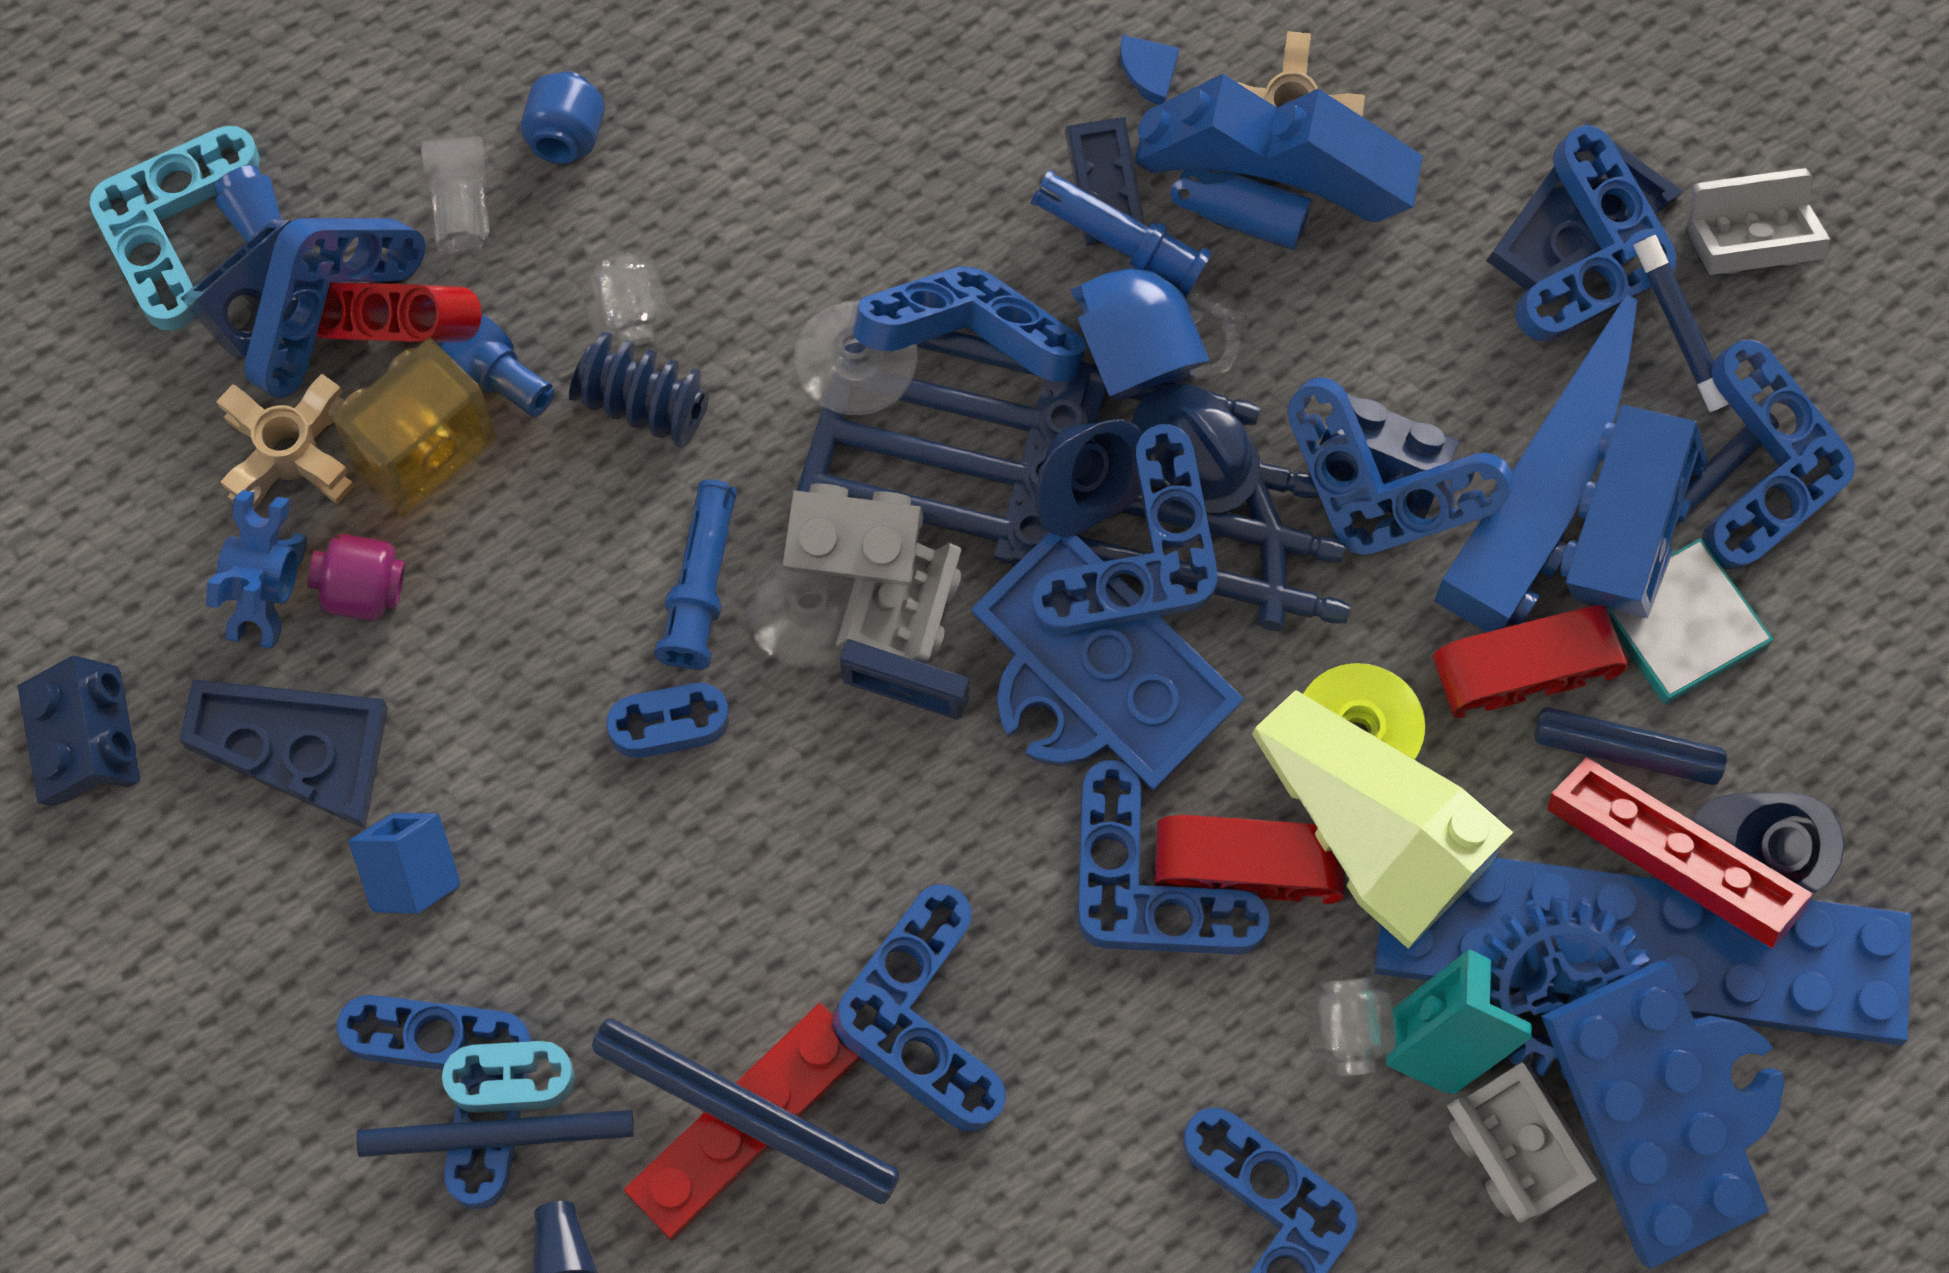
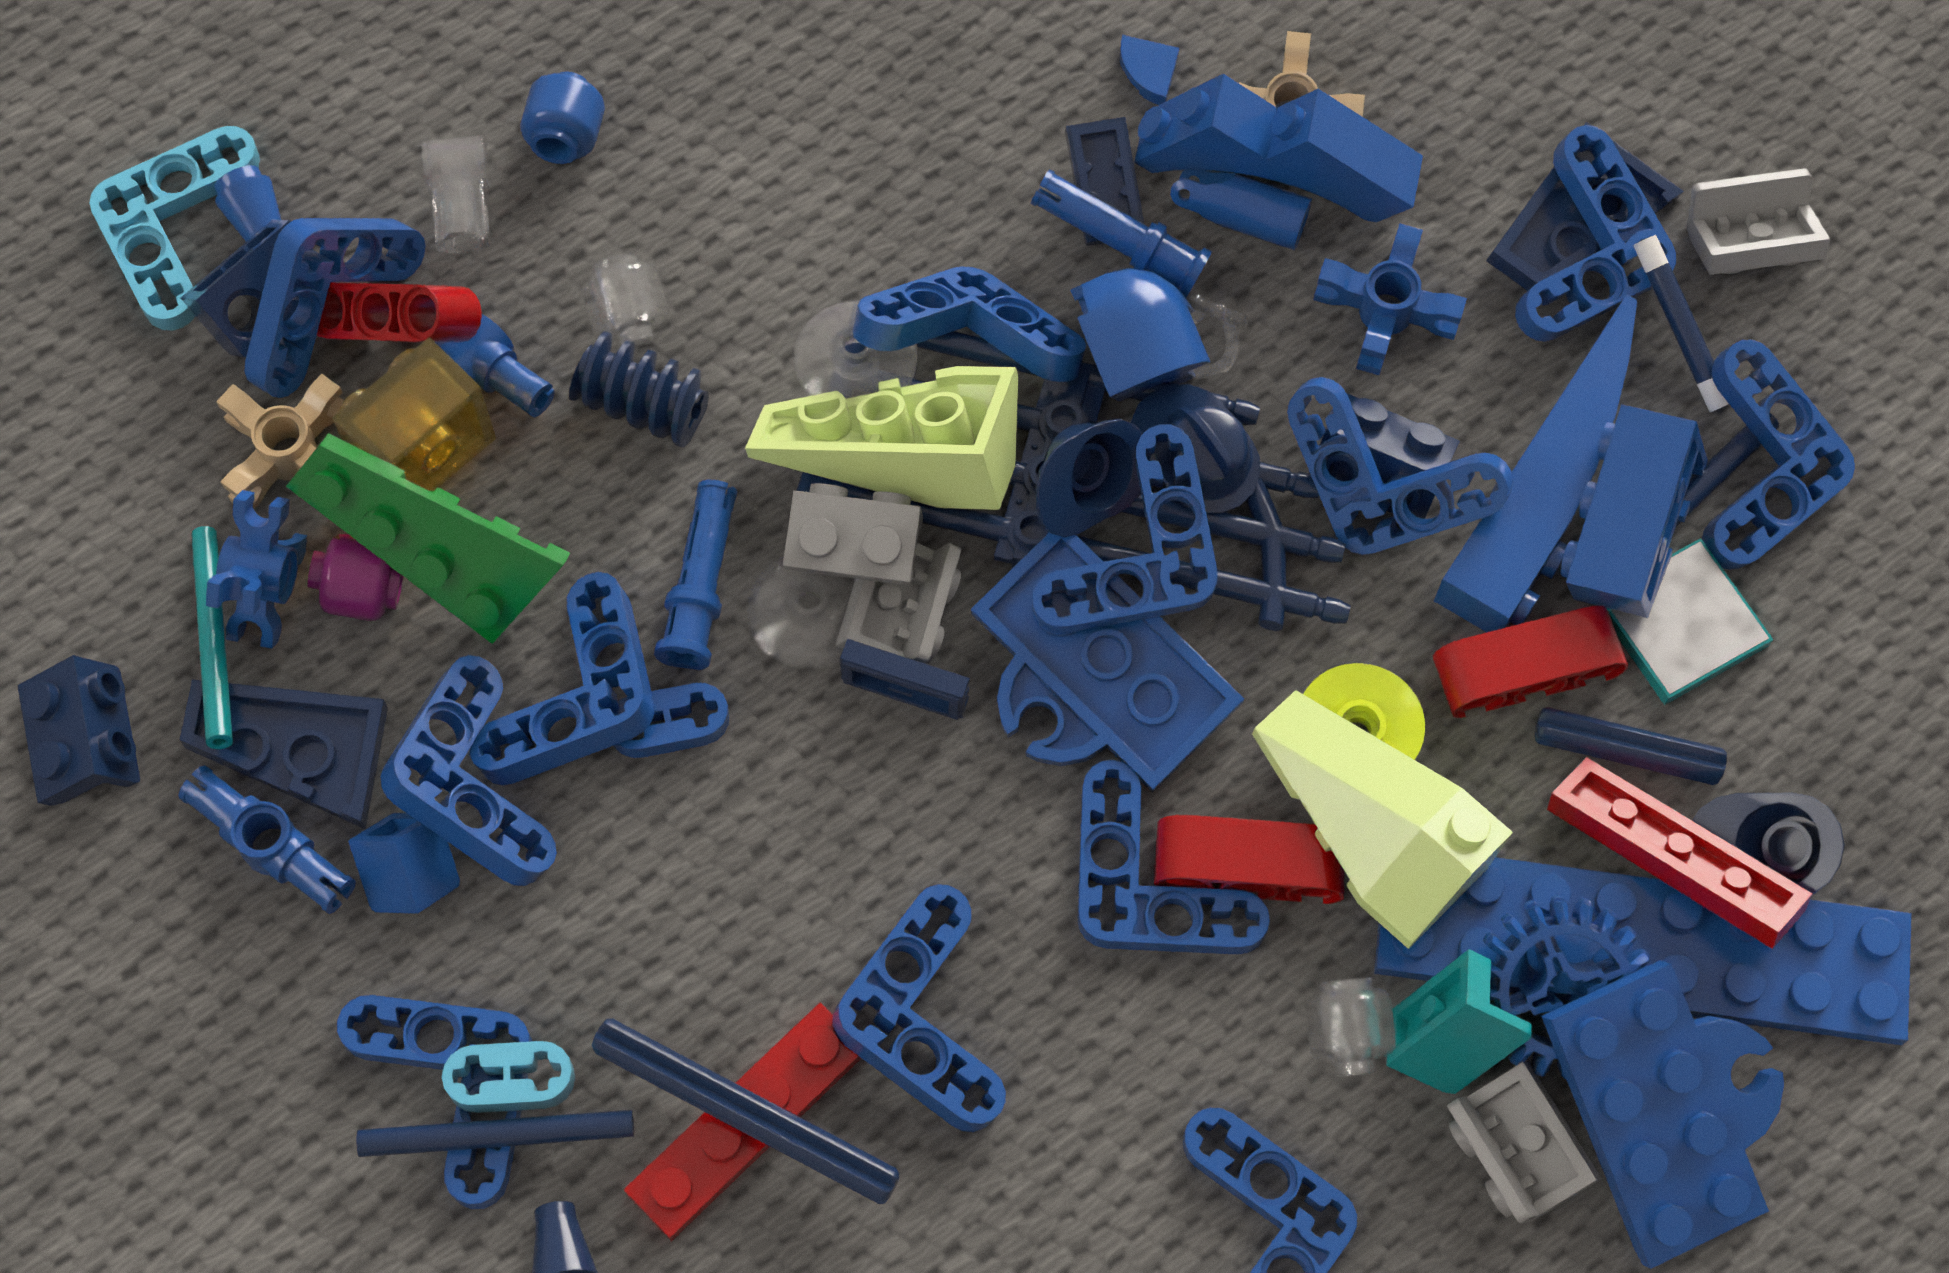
(211, 643): none -> teal piece
(287, 860): none -> blue pin
(440, 769): none -> blue beam
(451, 554): none -> green wing
(590, 704): none -> blue beam
(928, 440): none -> yellowish green wedge
(1396, 277): none -> blue pin

